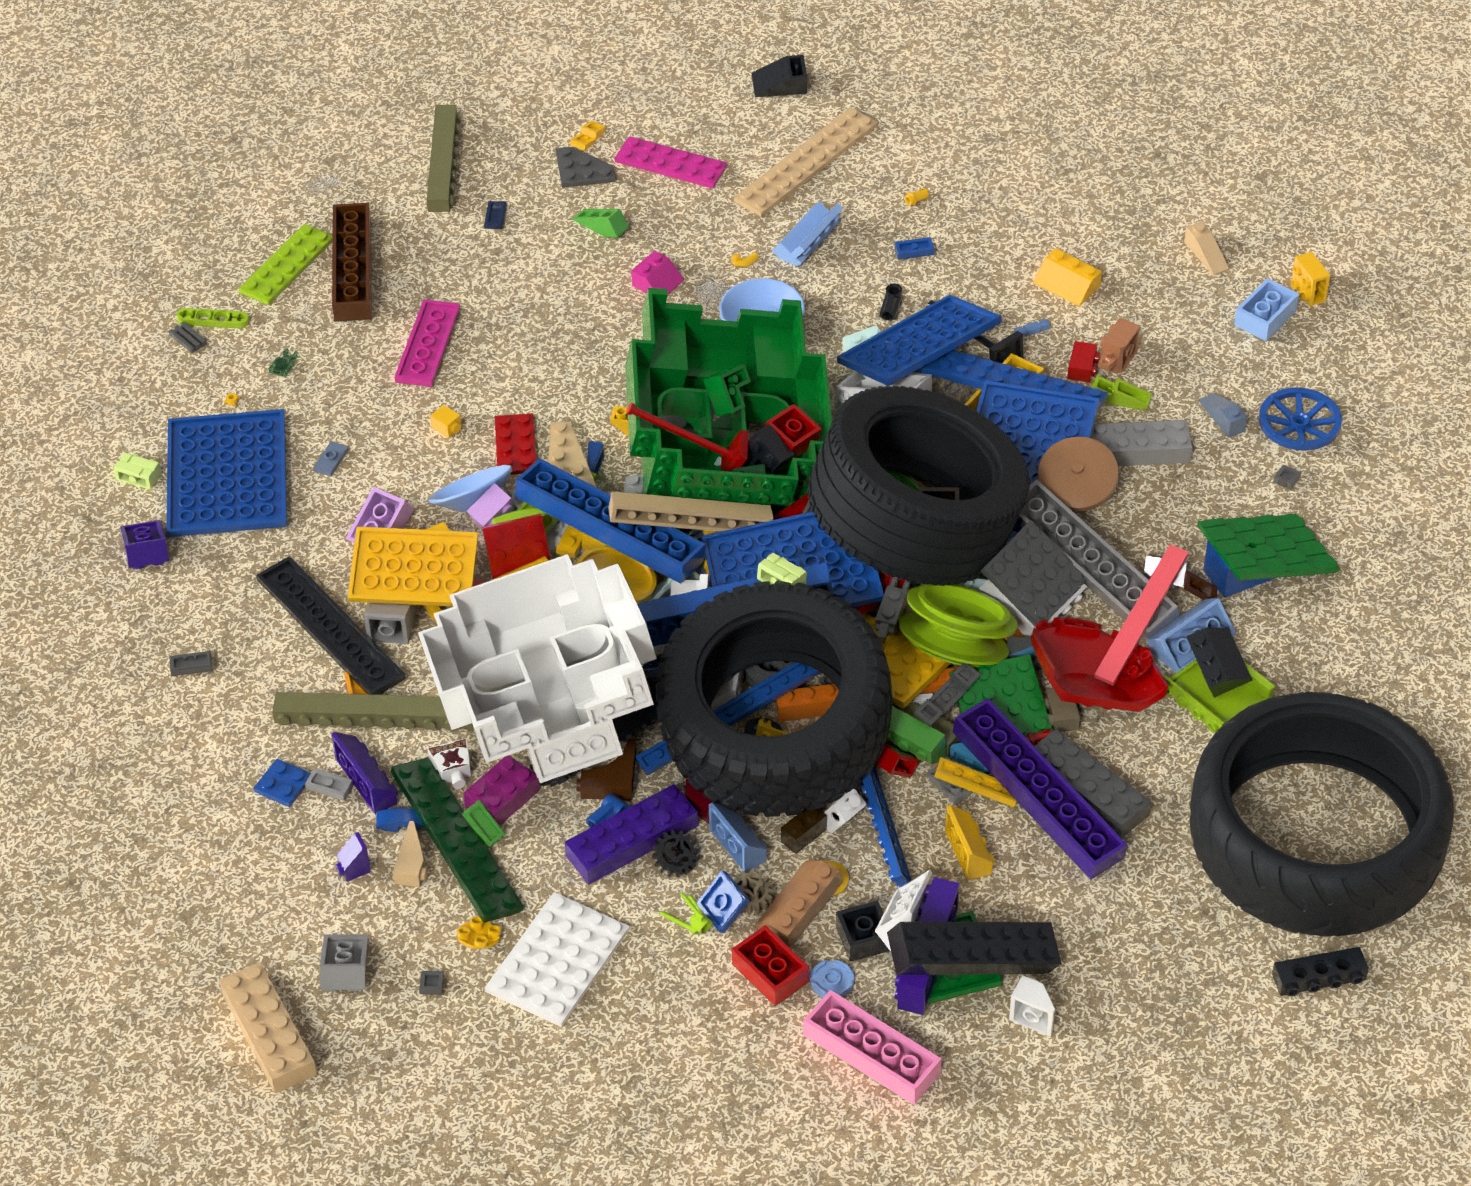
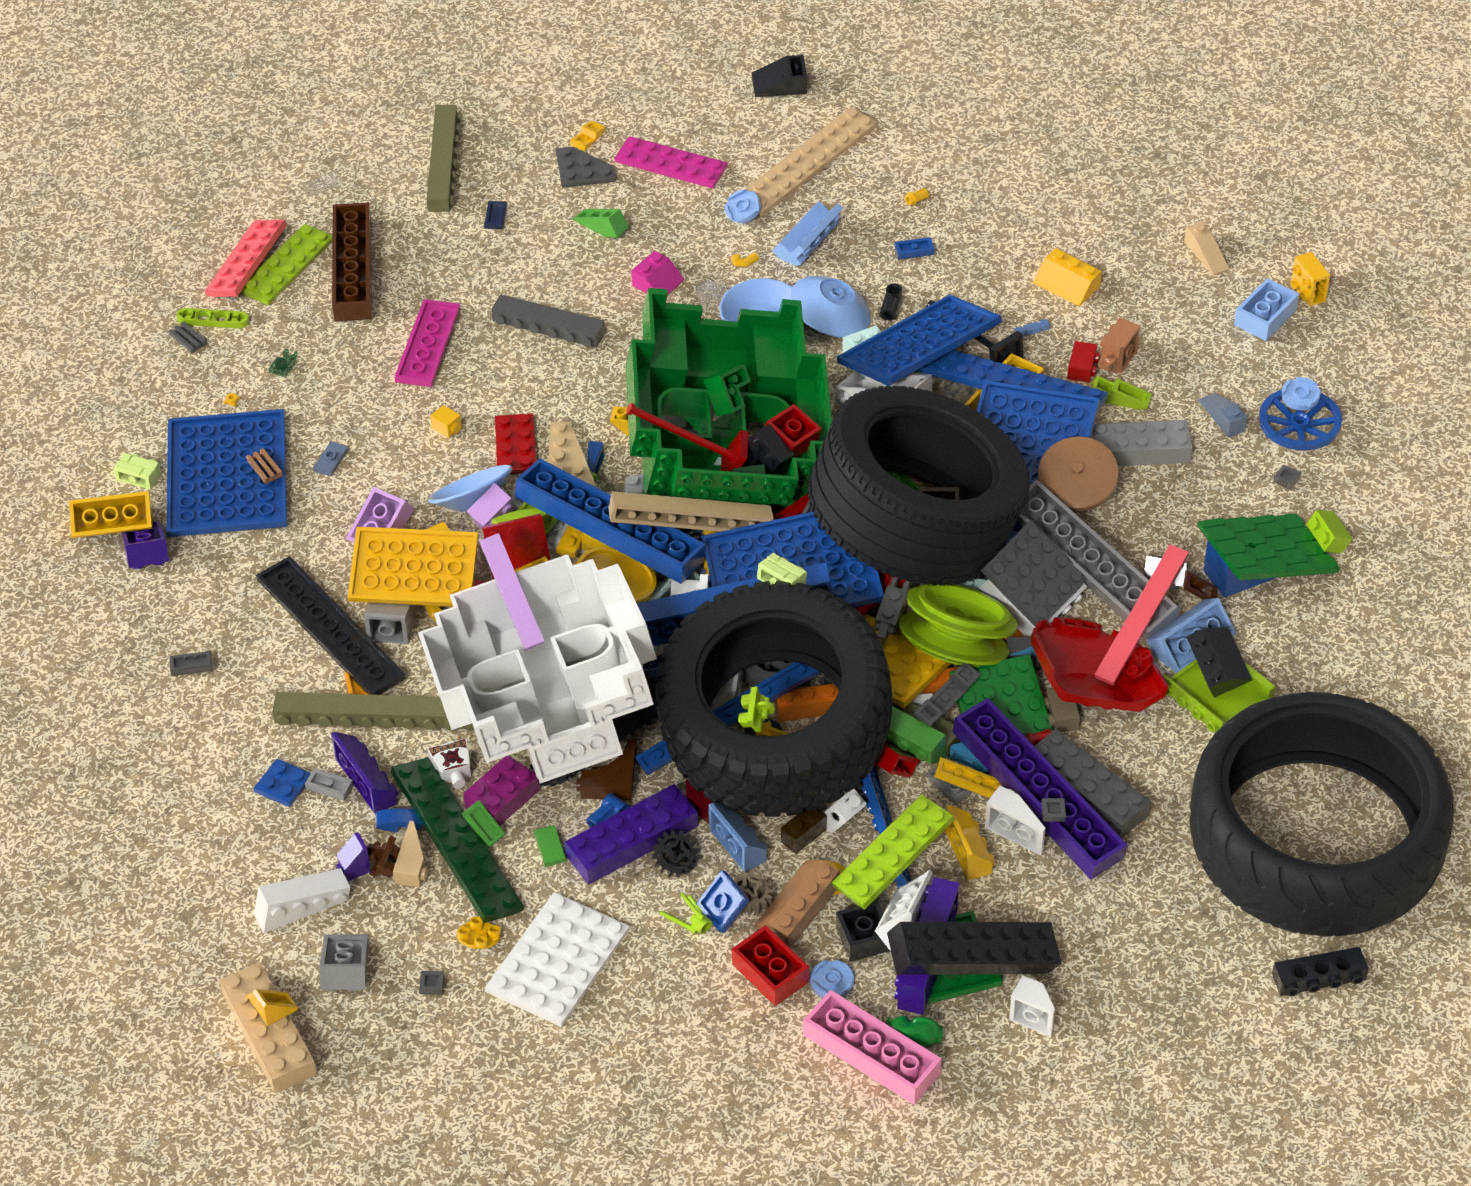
(111, 514): none -> yellow slope
(245, 258): none -> coral plate
(258, 456): none -> medium nougat tile
(272, 1004): none -> yellow slope
(299, 897): none -> white wedge
(381, 855): none -> reddish brown hips
(511, 592): none -> lavender tile
(548, 321): none -> dark grey brick
(549, 845): none -> bright green tile
(743, 206): none -> light blue tile
(758, 709): none -> lime hips
(831, 306): none -> light blue dish
(892, 851): none -> lime plate
(920, 1029): none -> green animal
(1014, 820): none -> white slope
(1053, 809): none -> dark grey plate
(1300, 393): none -> light blue tile
(1329, 531): none -> lime brick

